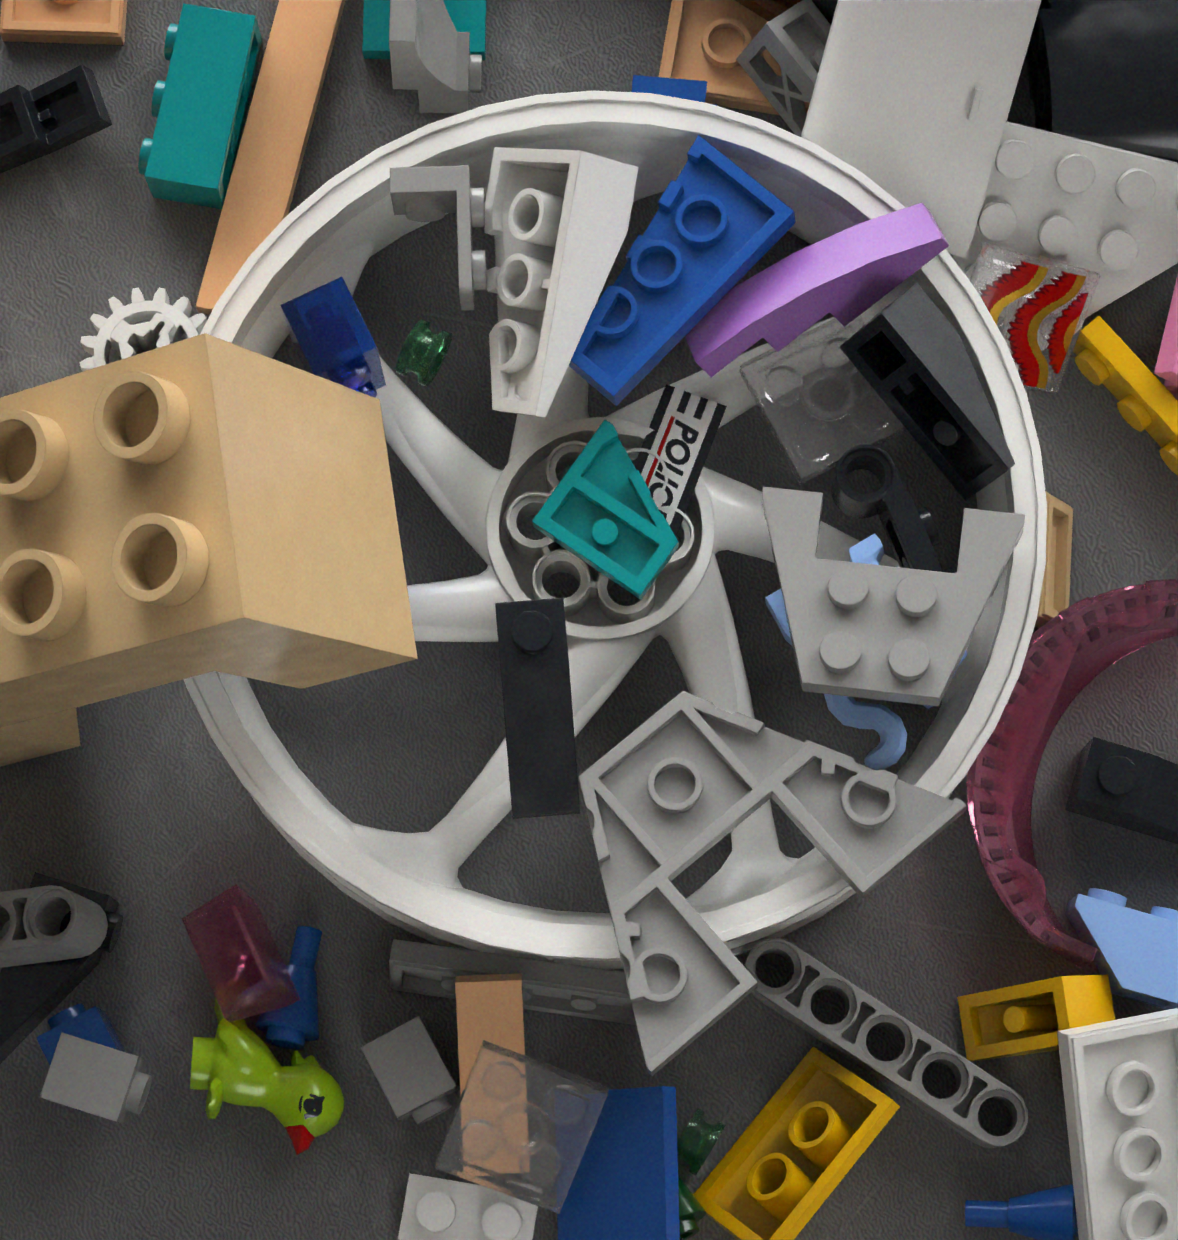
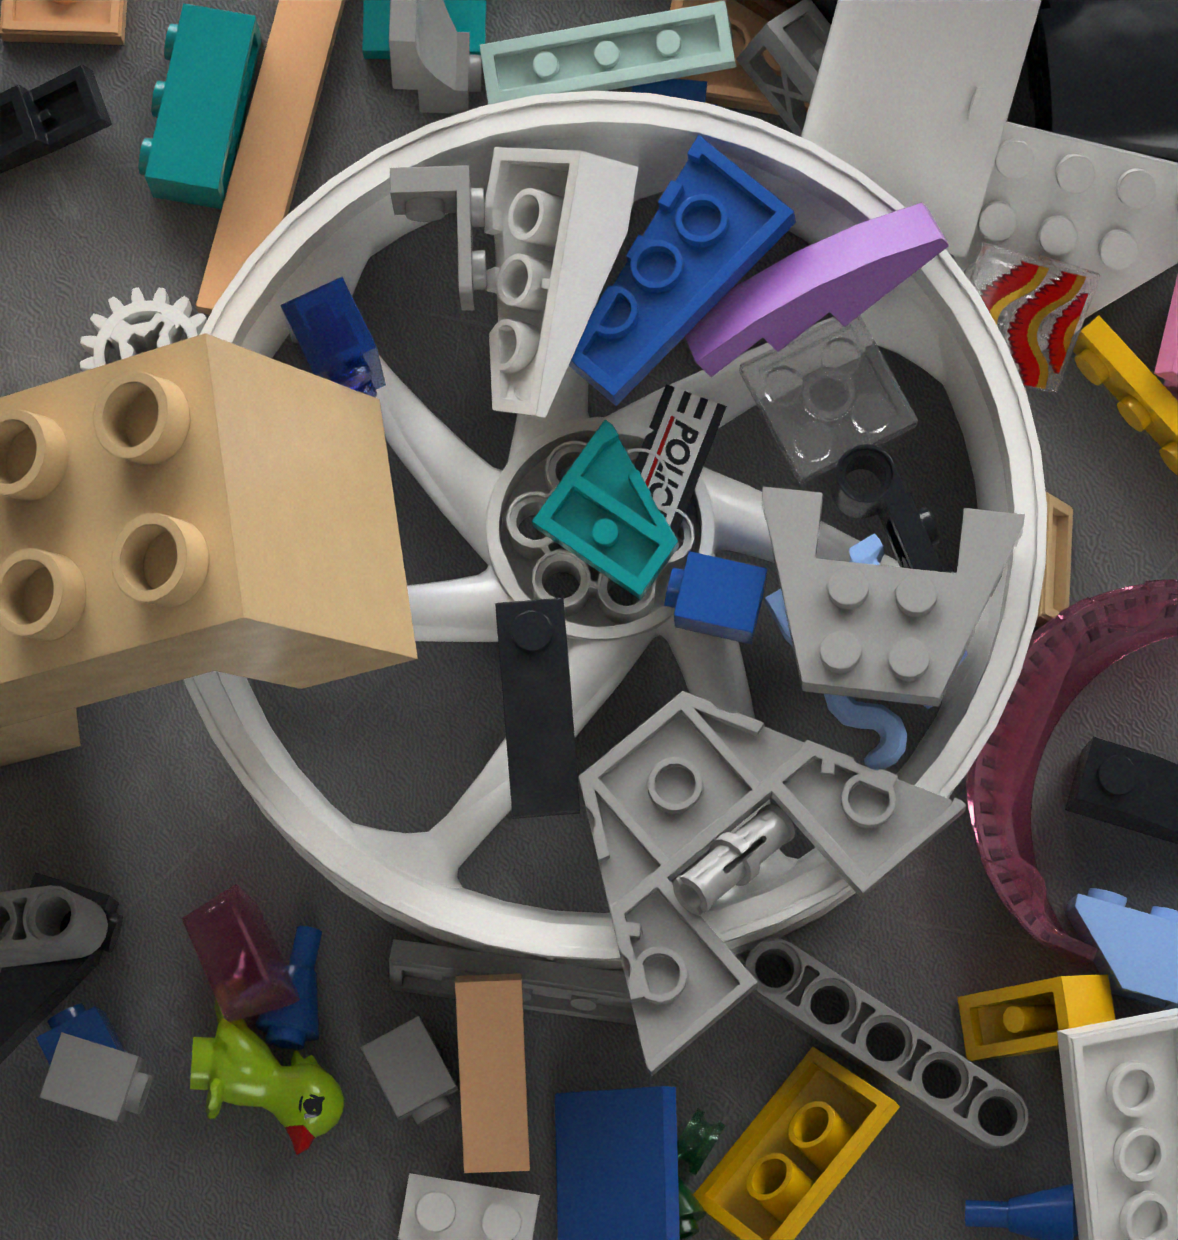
(423, 352): clear green bush -> none
(521, 1127): clear plate -> none
(611, 54): none -> light aqua fence
(716, 875): none -> light grey pin
(717, 597): none -> blue brick
(932, 388): black slope -> none

